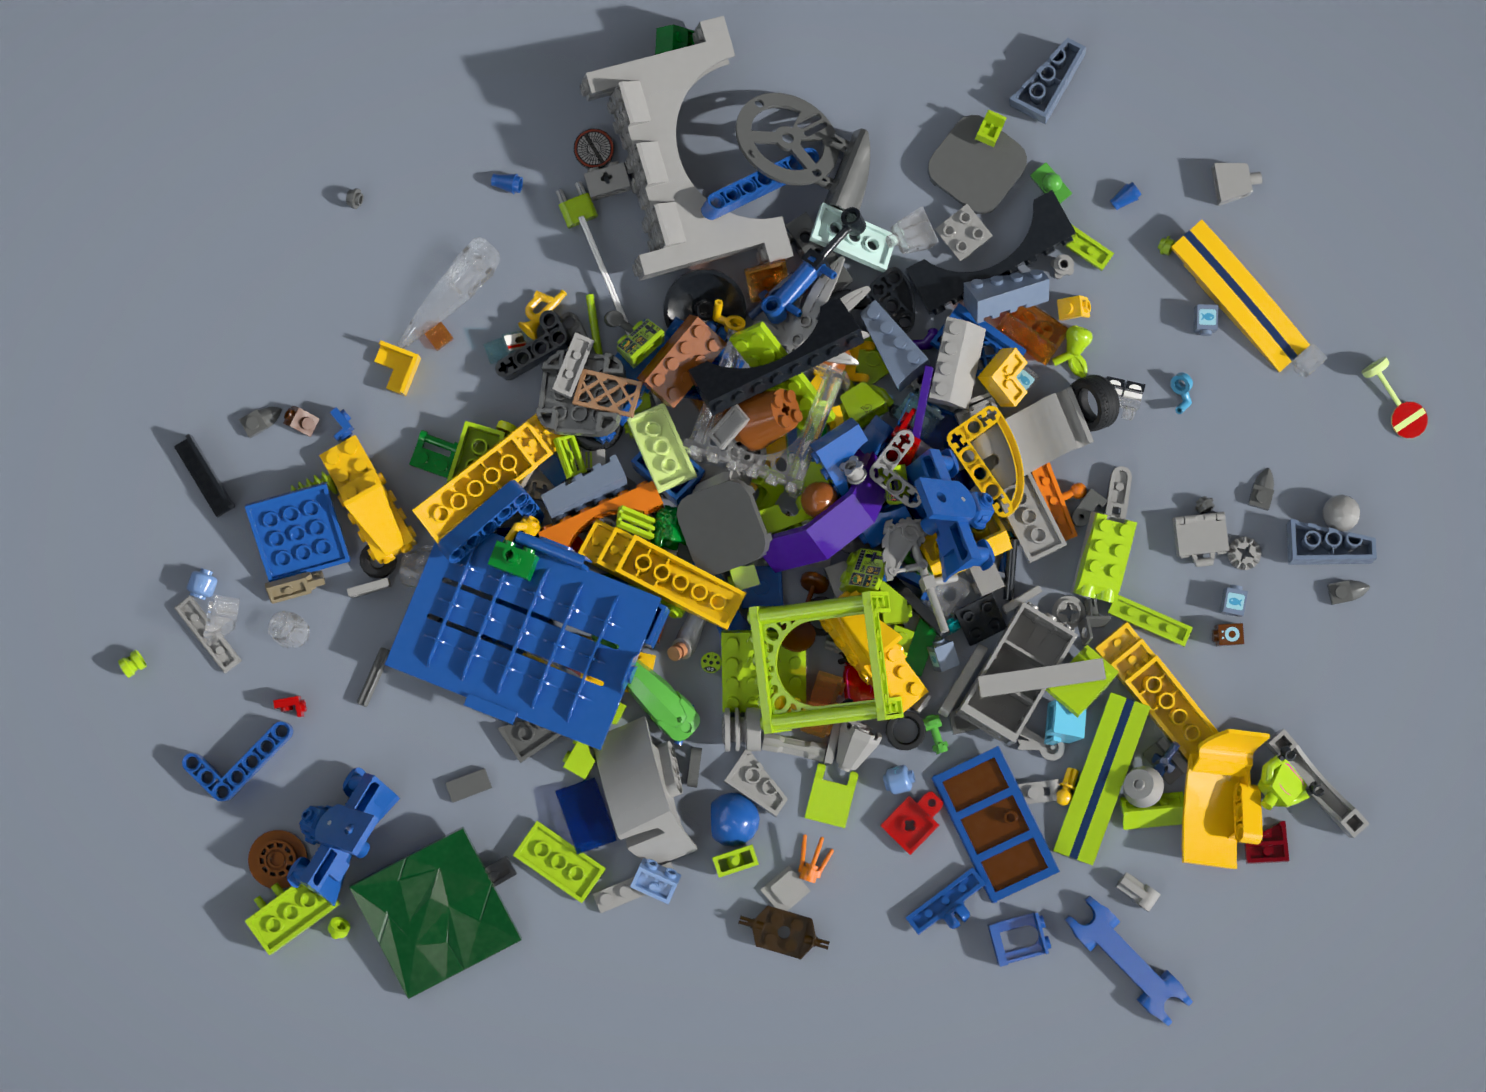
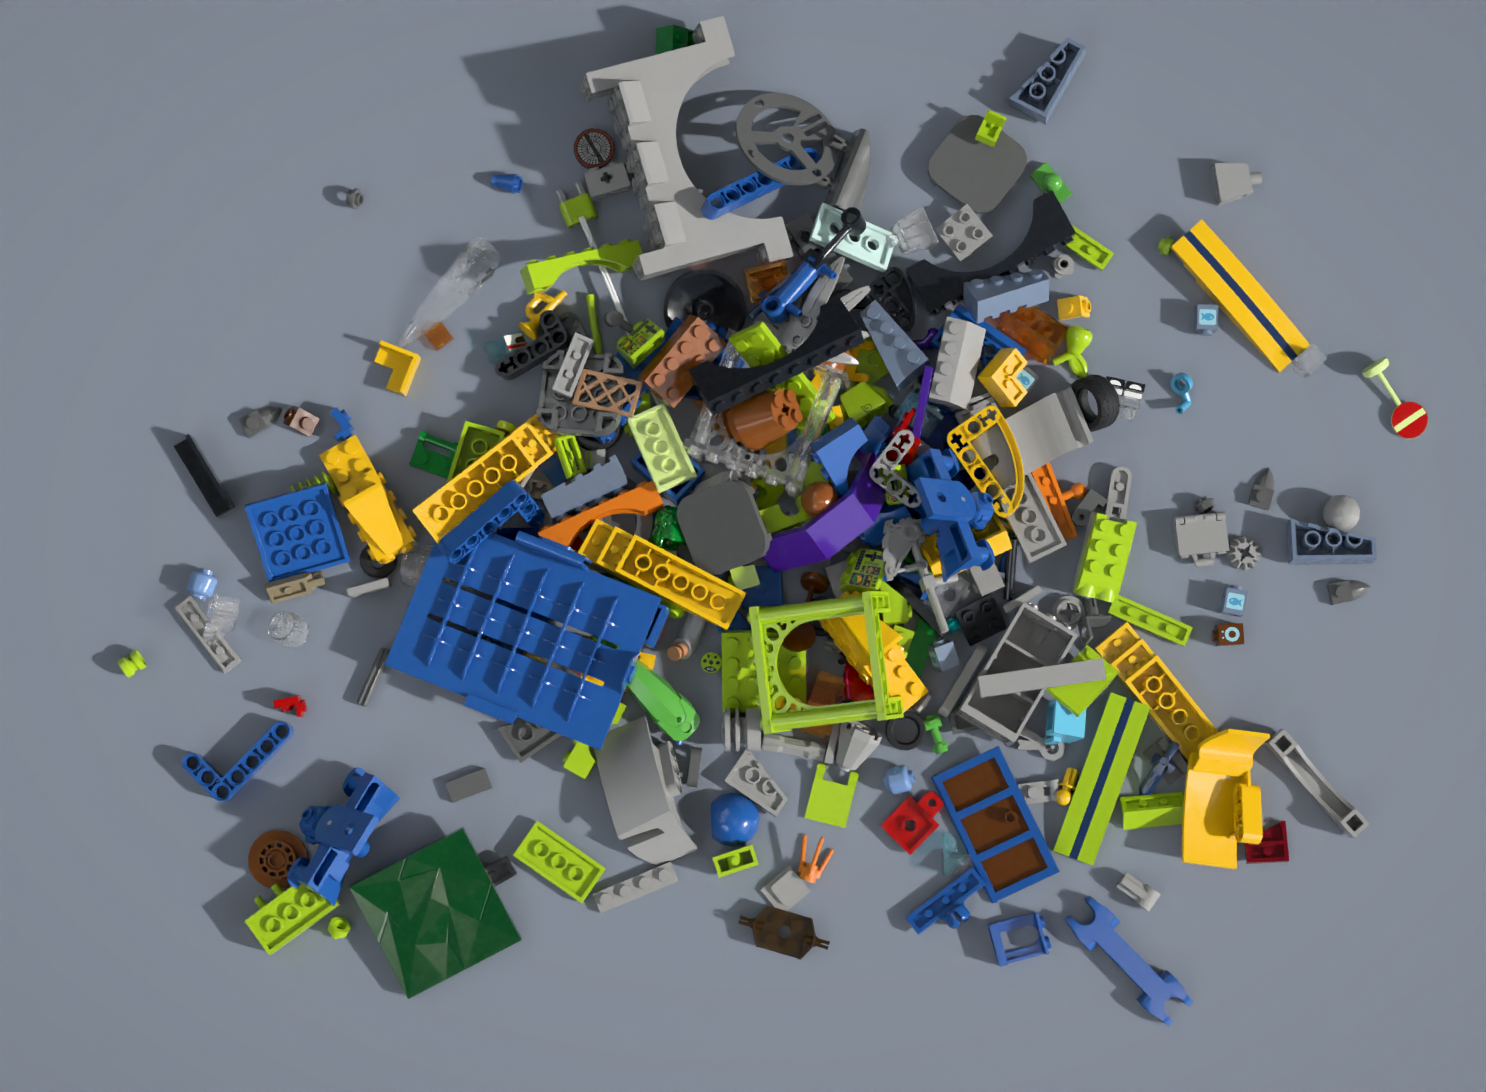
(513, 560): green brick -> none
(528, 524): yellow plate -> none
(542, 275): none -> lime arch
(585, 816): clear blue piece -> none
(635, 518): lime tile -> none
(655, 880): medium blue bracket -> none
(728, 427): light grey tile -> none
(732, 322): yellow plate -> none
(854, 470): light grey brick -> none
(950, 860): none -> clear light blue slope
(1125, 196): blue cone -> none
(1143, 786): light grey cone -> none
(1282, 783): lime torso -> none

